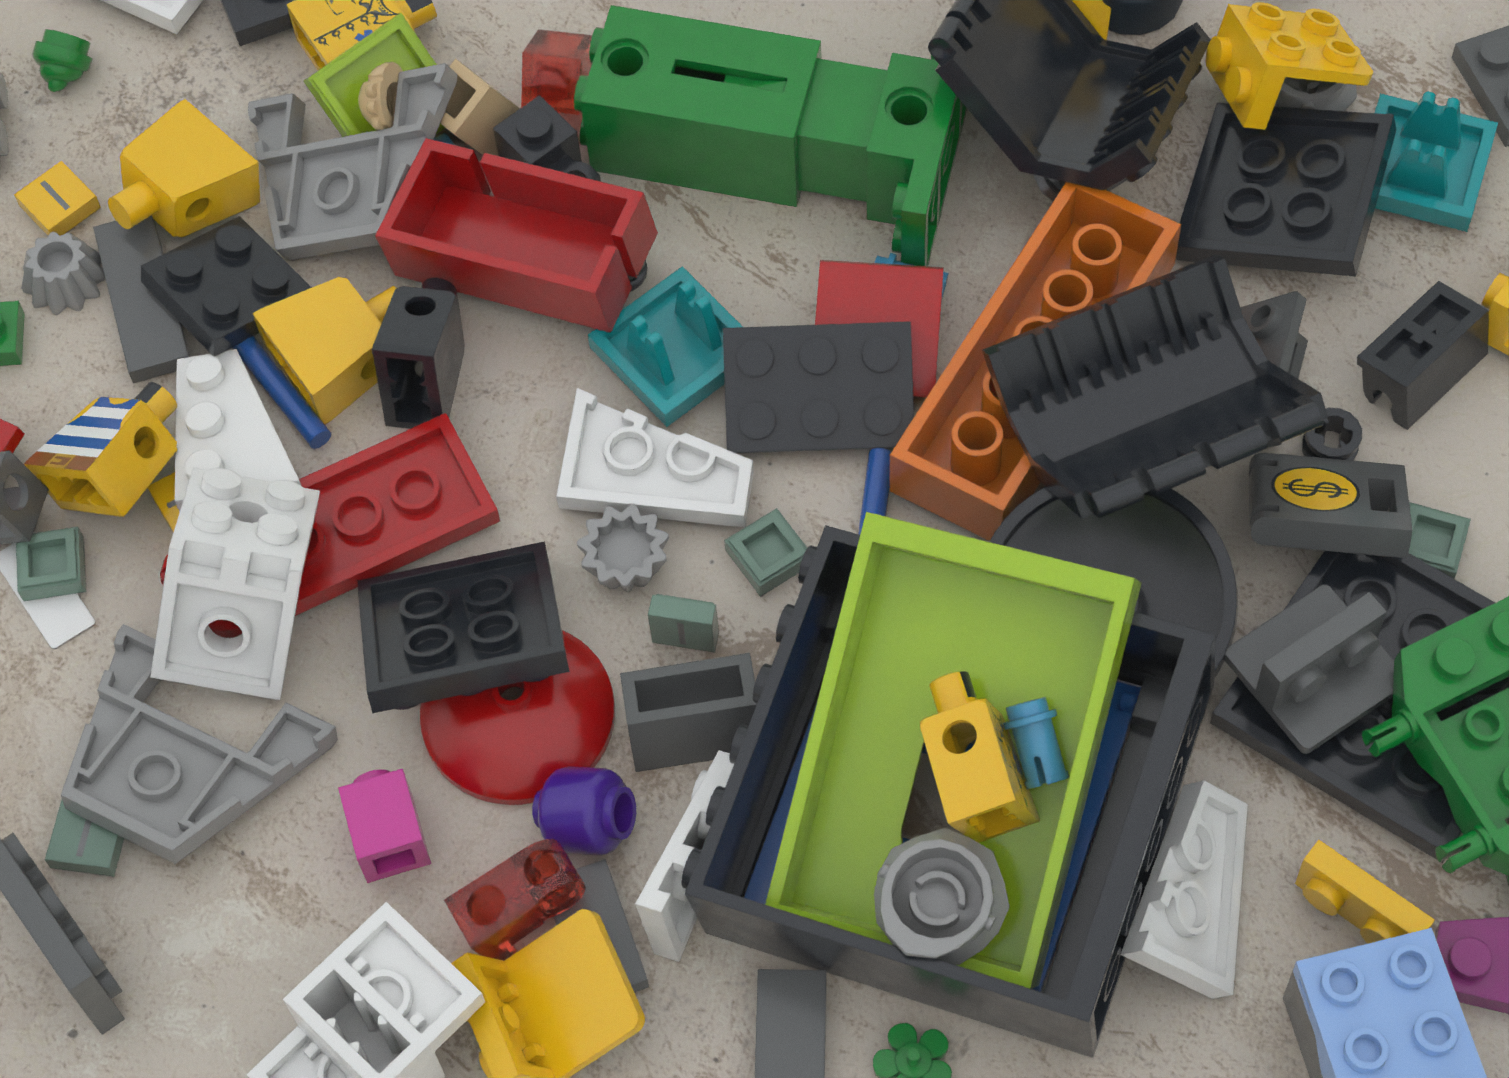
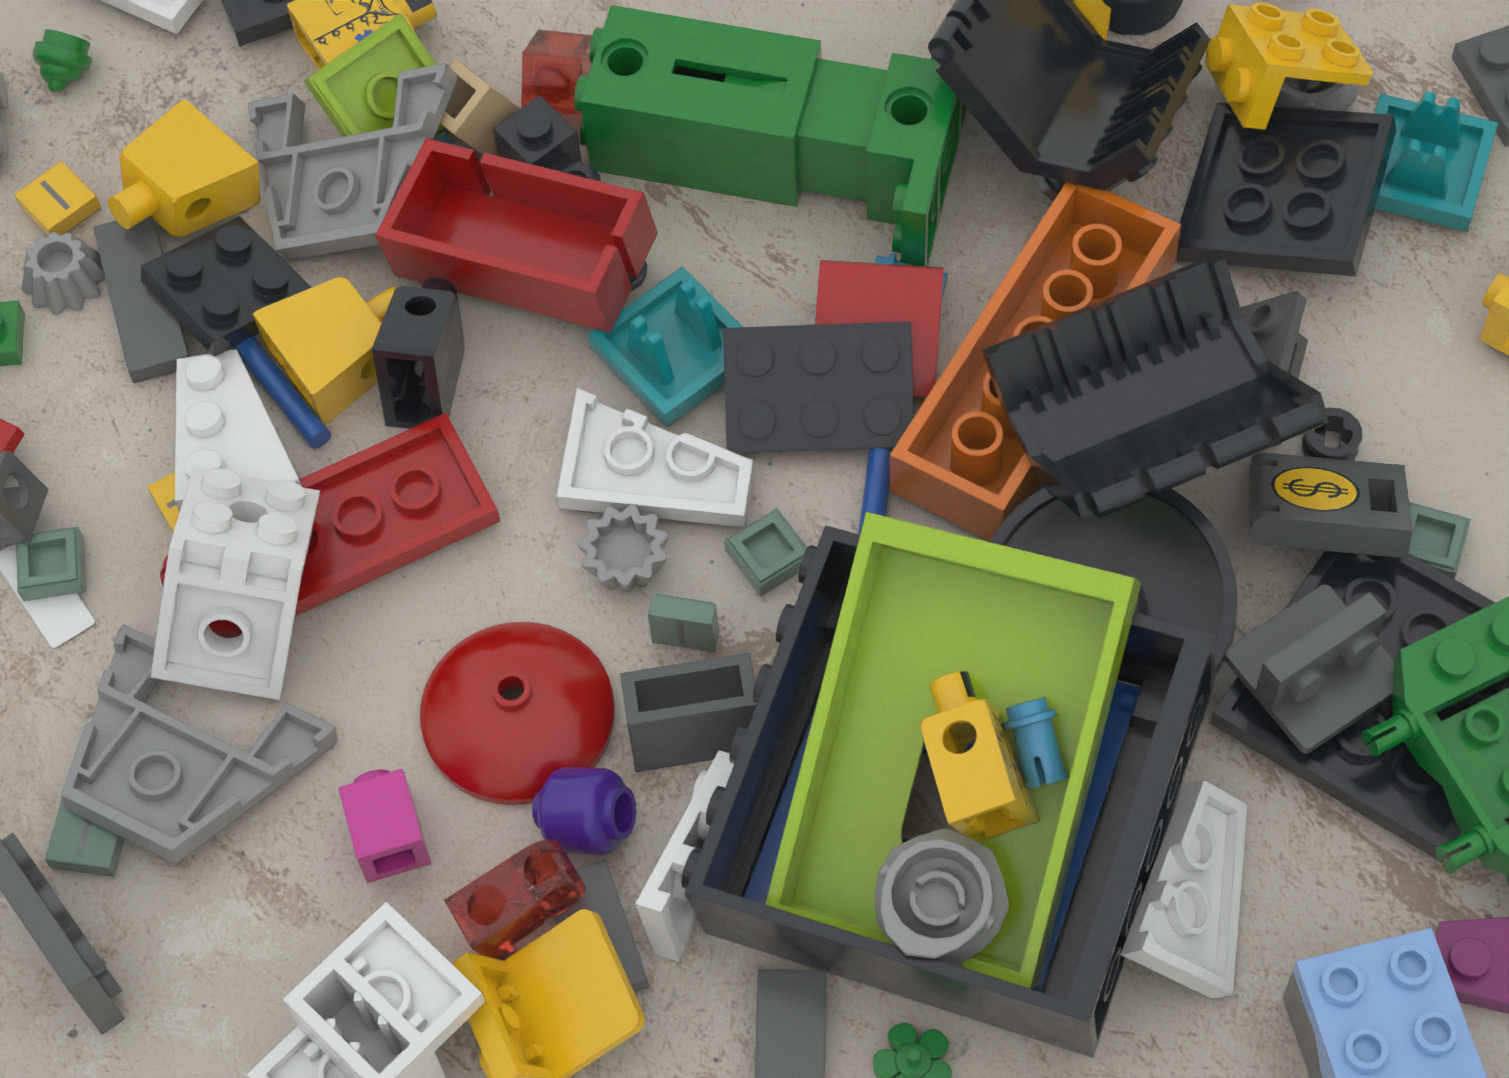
(108, 453): yellow torso -> none
(379, 94): tan animal -> none
(460, 627): black plate -> none
(1345, 889): yellow plate -> none
(1425, 352): black hinge -> none

